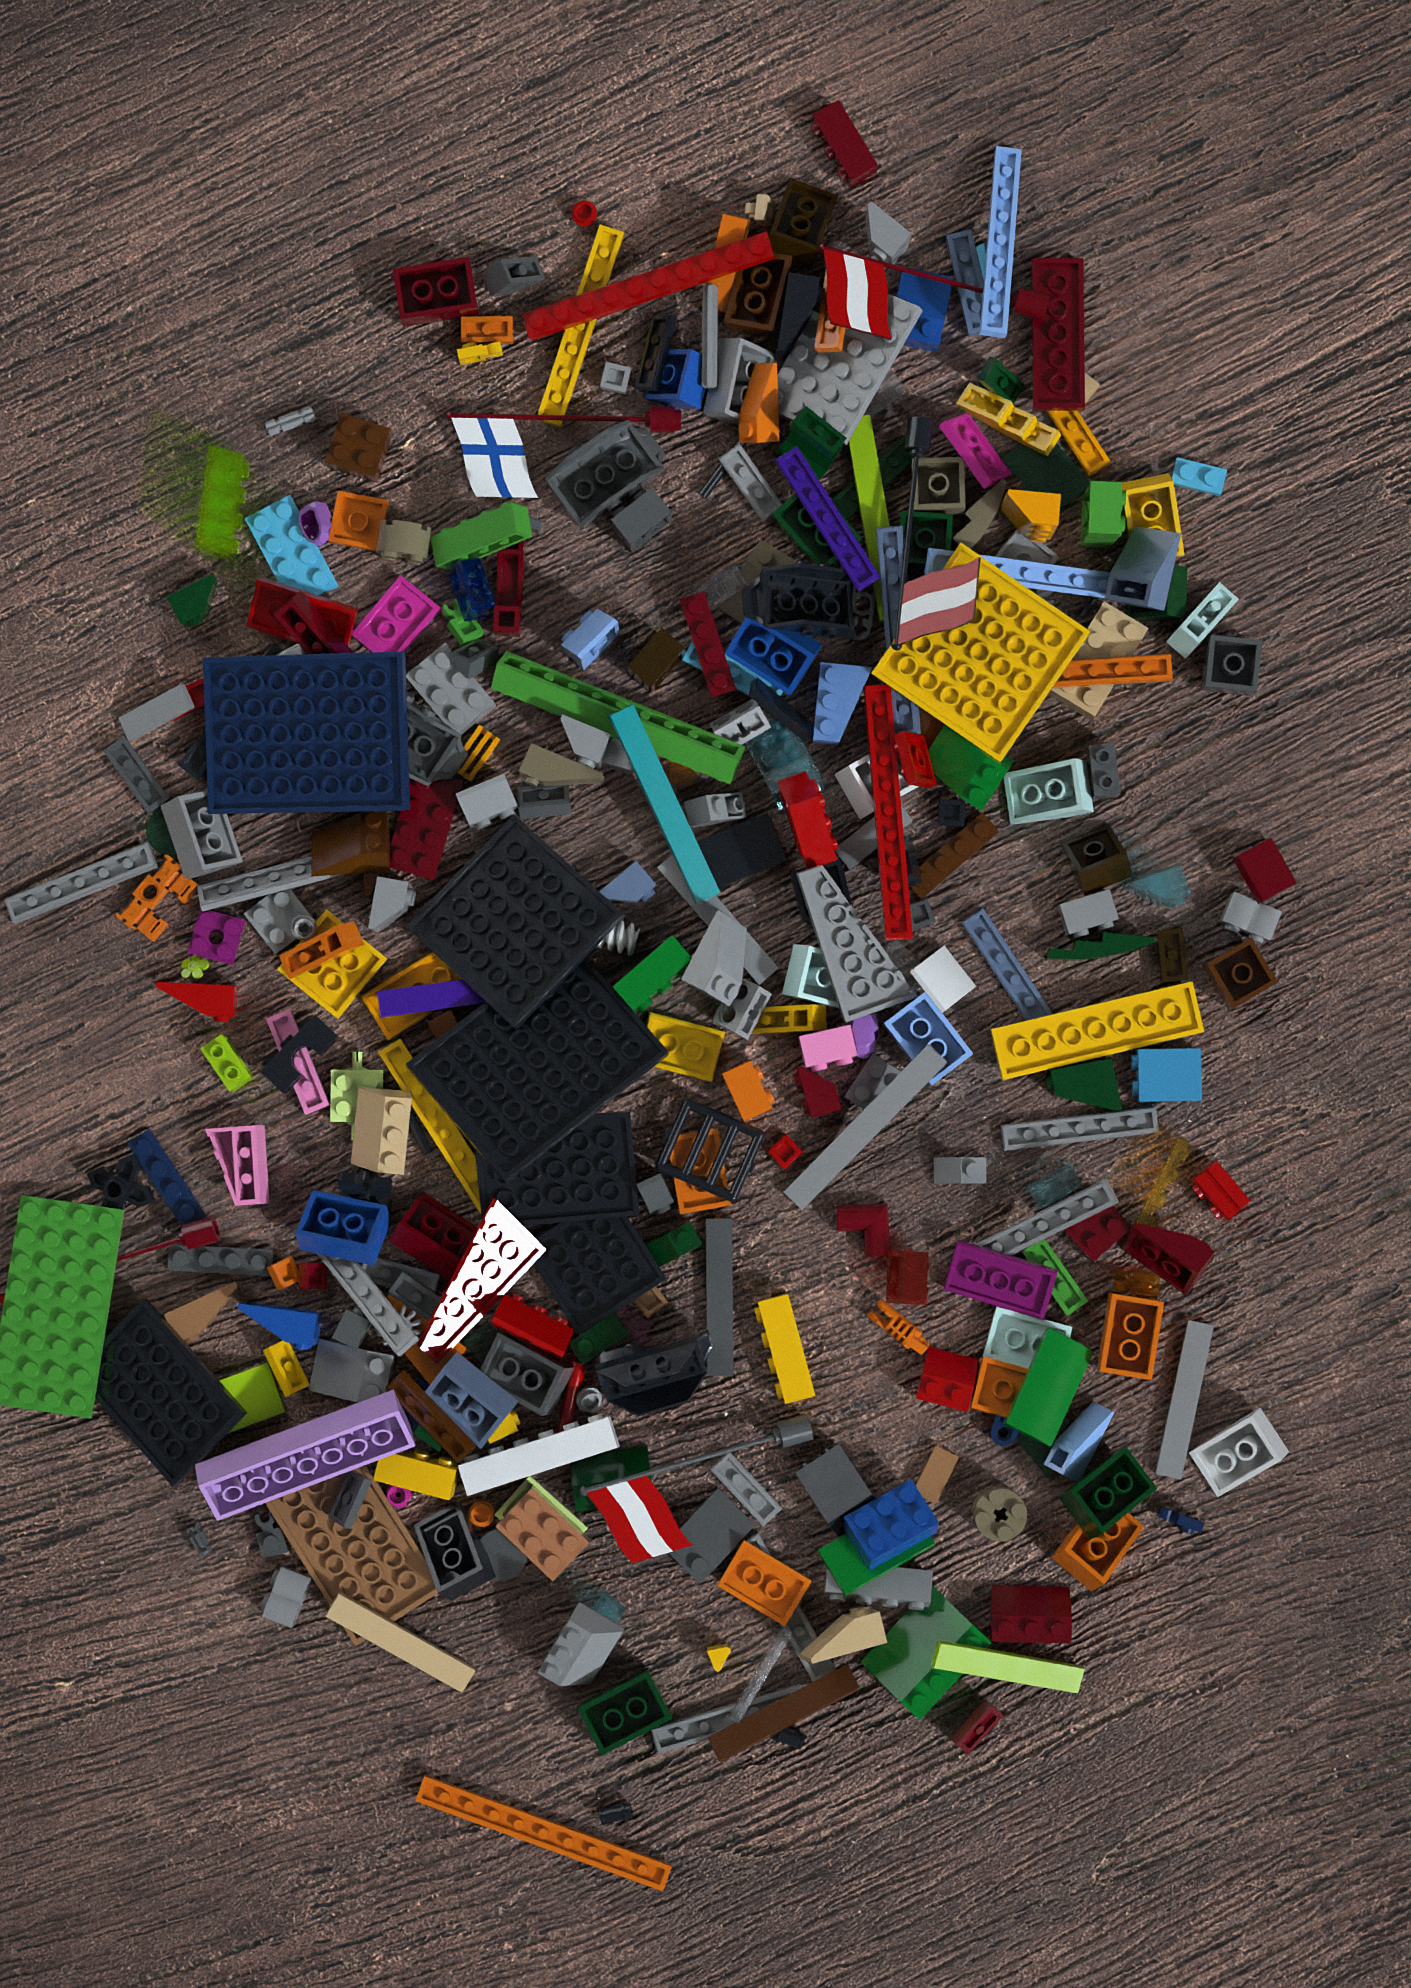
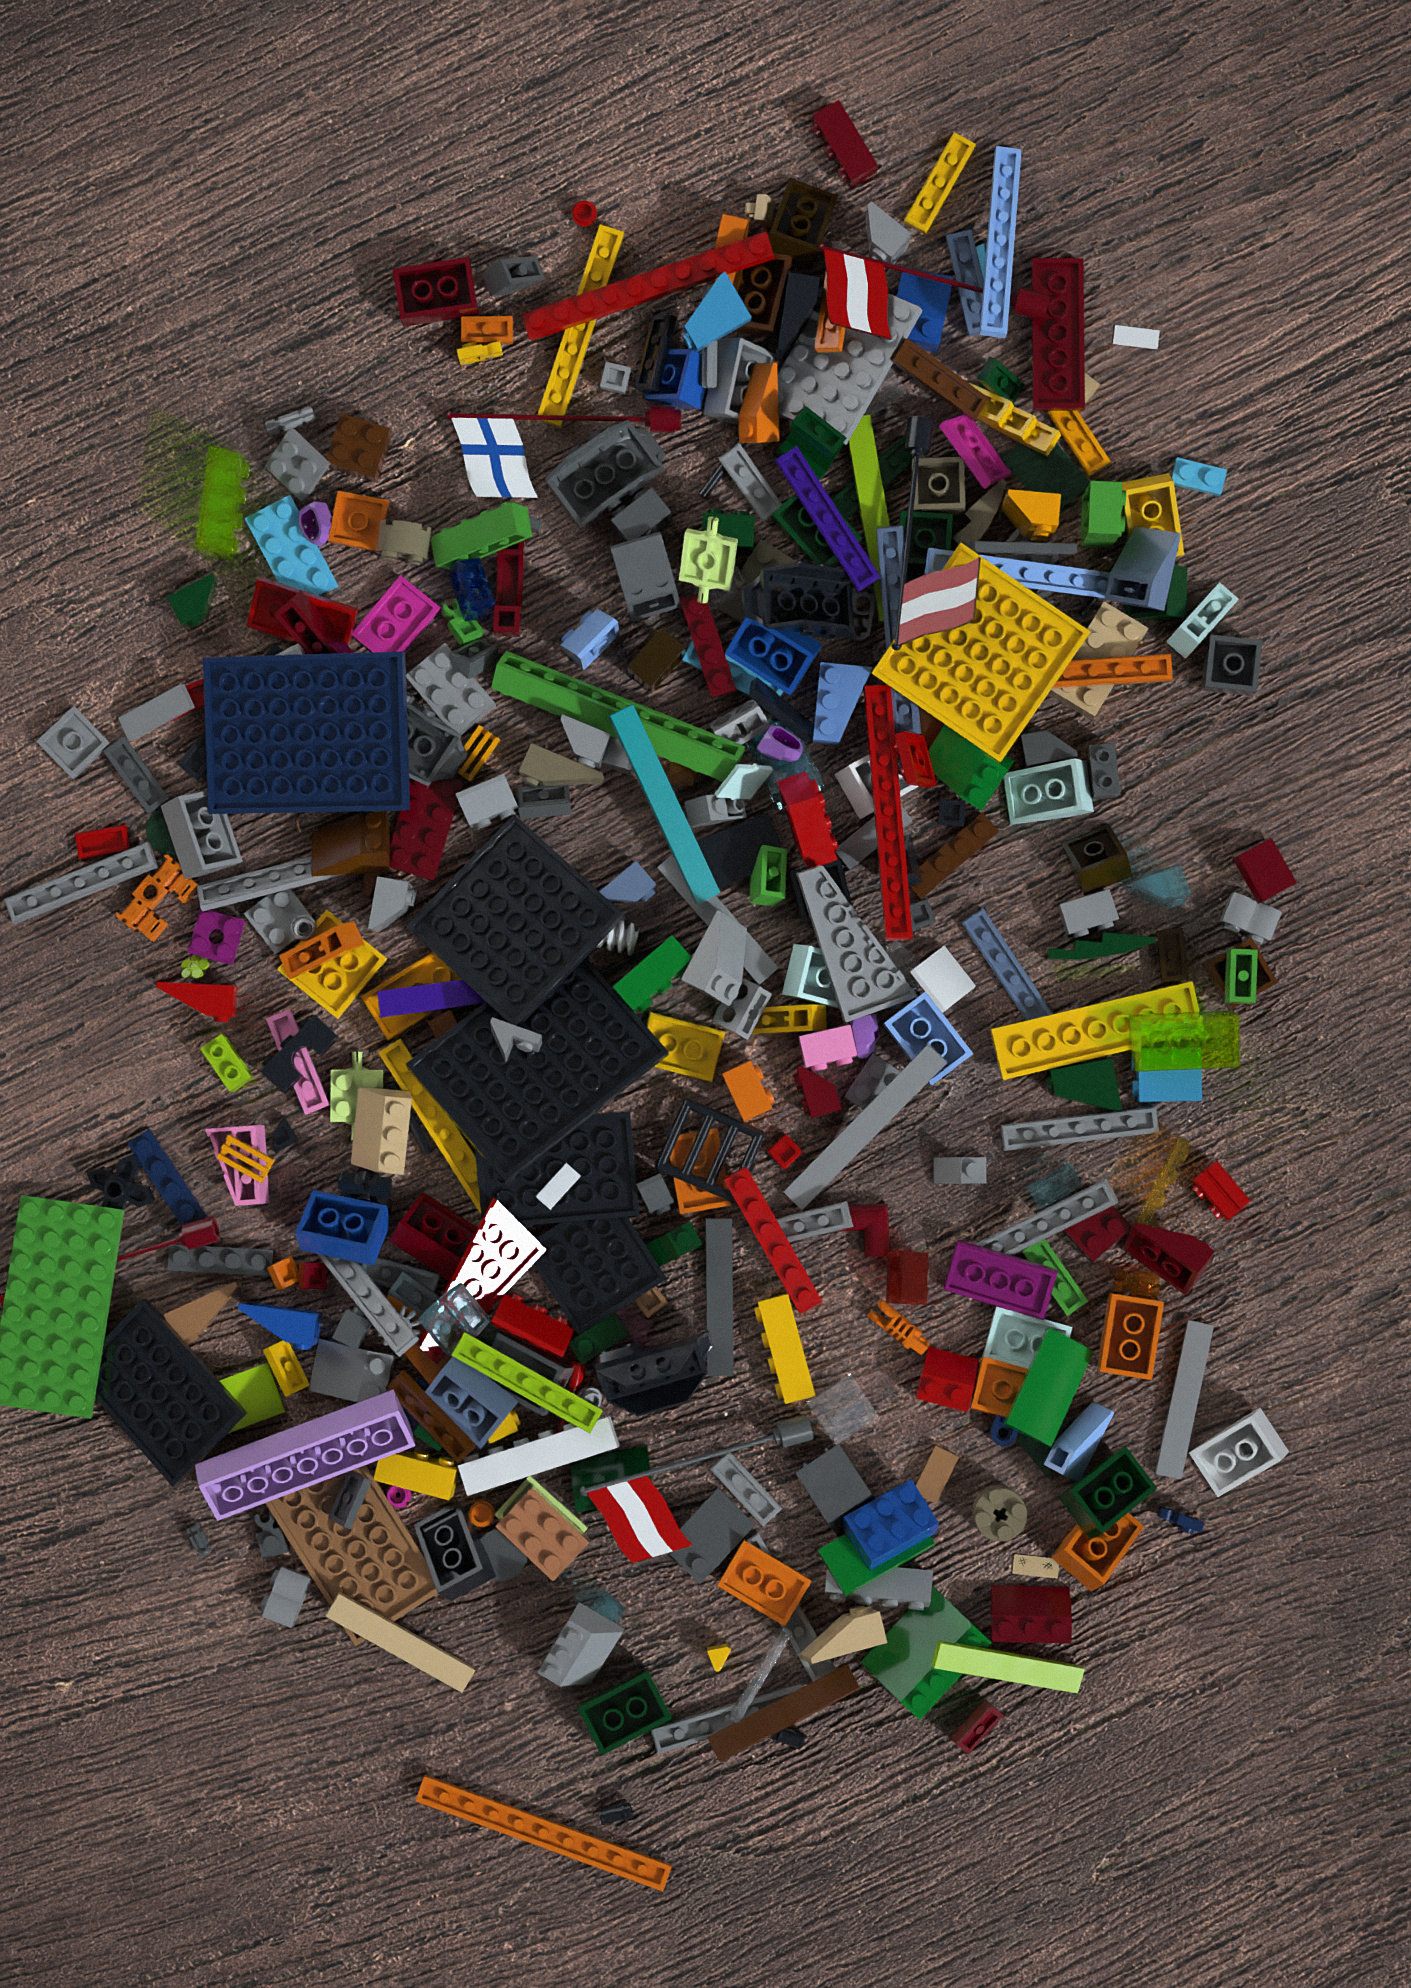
(73, 742): none -> light grey plate
(102, 842): none -> red tile
(226, 1148): none -> light orange tile
(283, 1136): none -> black tile
(297, 464): none -> light grey plate
(452, 1316): none -> clear light blue slope
(509, 1034): none -> light grey slope
(527, 1383): none -> lime plate
(558, 1186): none -> white sticker
(645, 576): none -> dark grey slope
(708, 559): none -> yellowish green plate
(716, 315): none -> dark azure slope
(736, 525): none -> dark green brick
(743, 781): none -> light aqua piece
(769, 876): none -> bright green slope
(772, 1239): none -> red plate
(780, 745): none -> medium lavender rock
(816, 1221): none -> light grey tile
(842, 1409): none -> clear slope
(939, 183): none -> yellow tile
(939, 379): none -> reddish brown plate
(1021, 548): none -> dark grey tile
(1035, 1566): none -> tan sticker
(1043, 748): none -> dark grey slope
(1136, 337): none -> white sticker
(1184, 1040): none -> clear neon green slope
(1241, 976): none -> bright green brick

